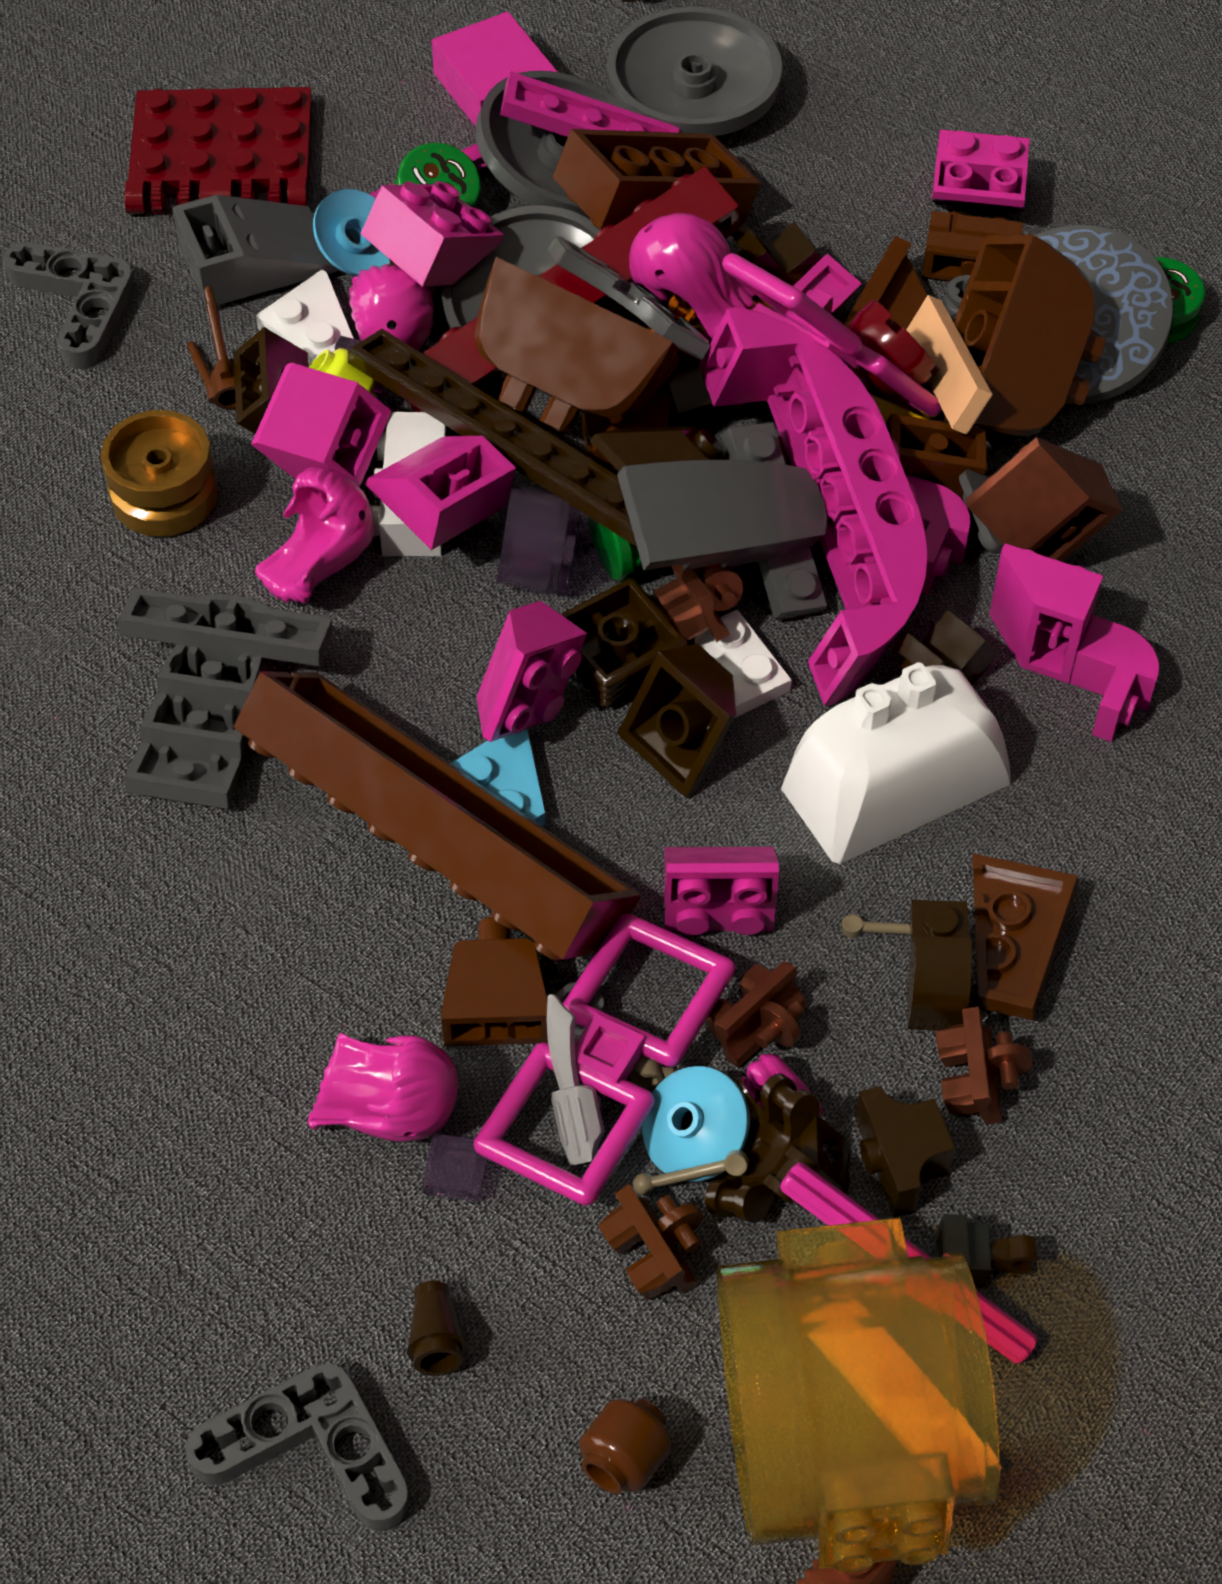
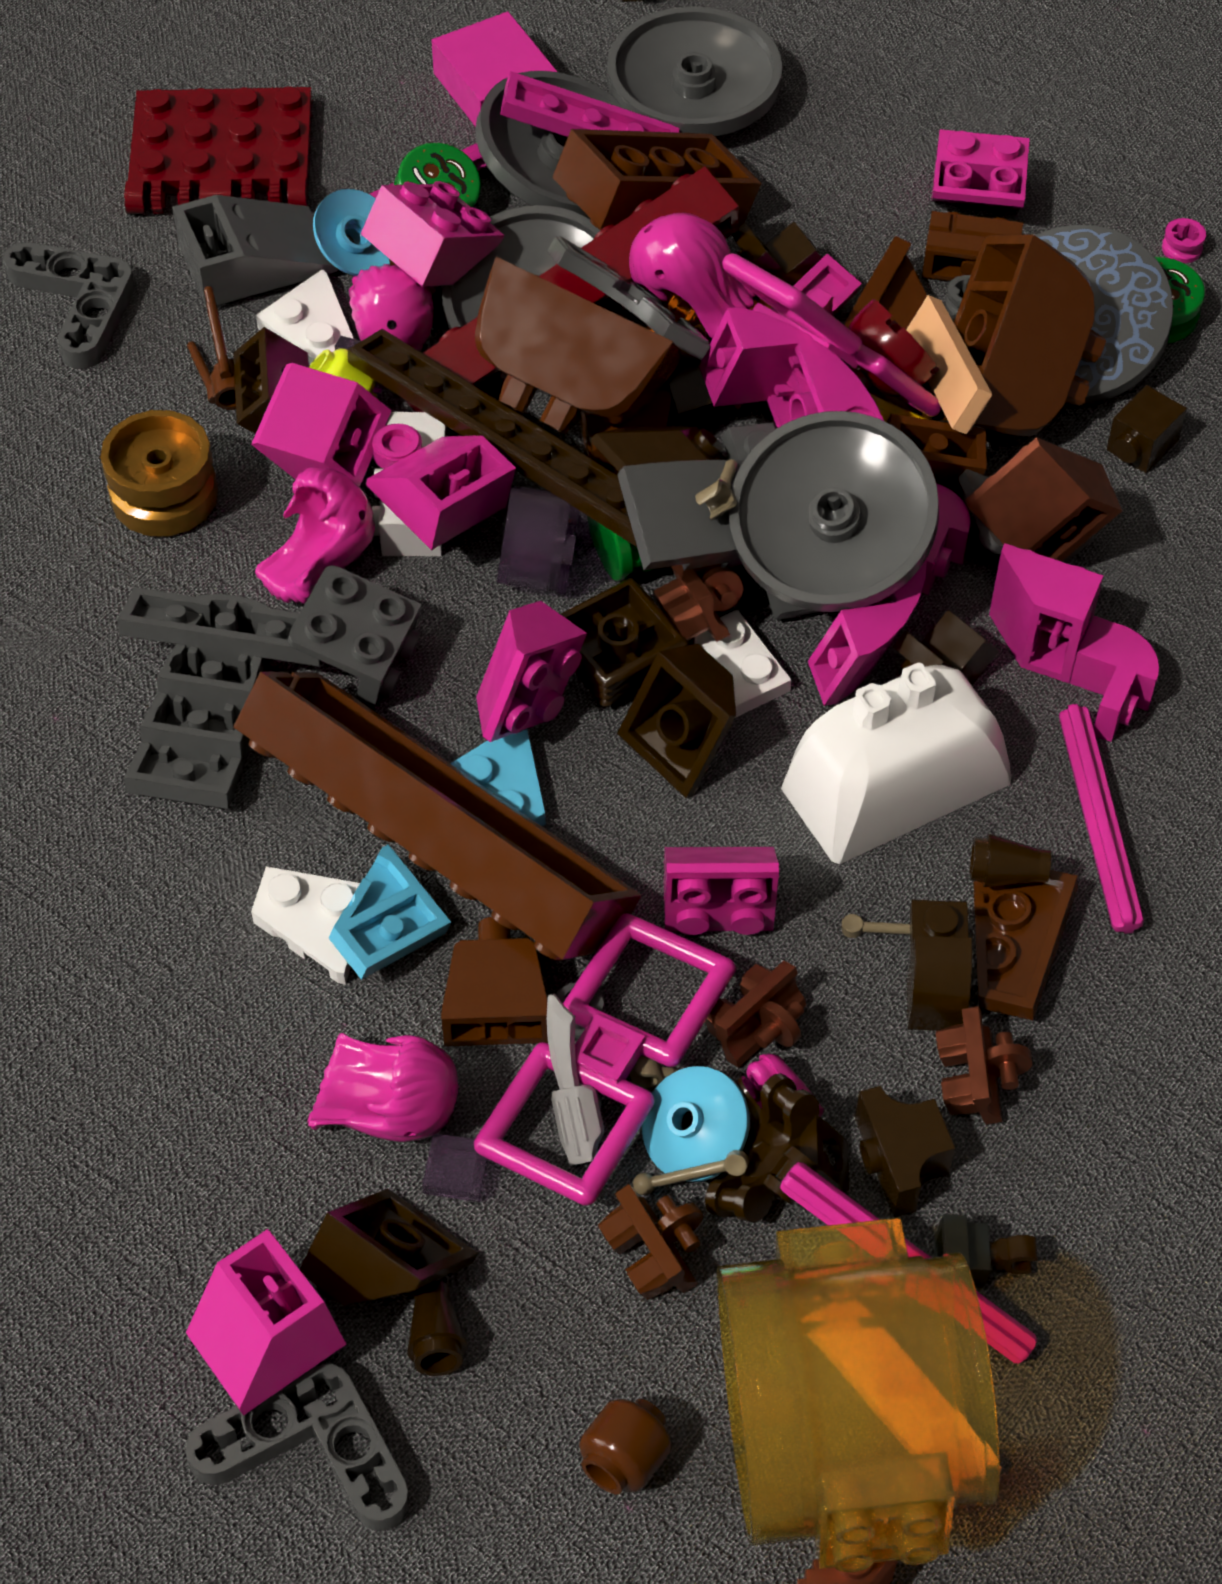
(261, 1323): none -> dark pink slope
(303, 913): none -> white wing
(358, 631): none -> dark grey bracket
(380, 1250): none -> dark brown slope
(386, 917): none -> medium azure wing
(395, 443): none -> dark pink tile
(719, 494): none -> dark tan hand
(834, 511): none -> dark grey dish
(1007, 862): none -> dark brown cone
(1101, 820): none -> dark pink axle
(1146, 429): none -> dark brown brick
(1184, 240): none -> dark pink bush

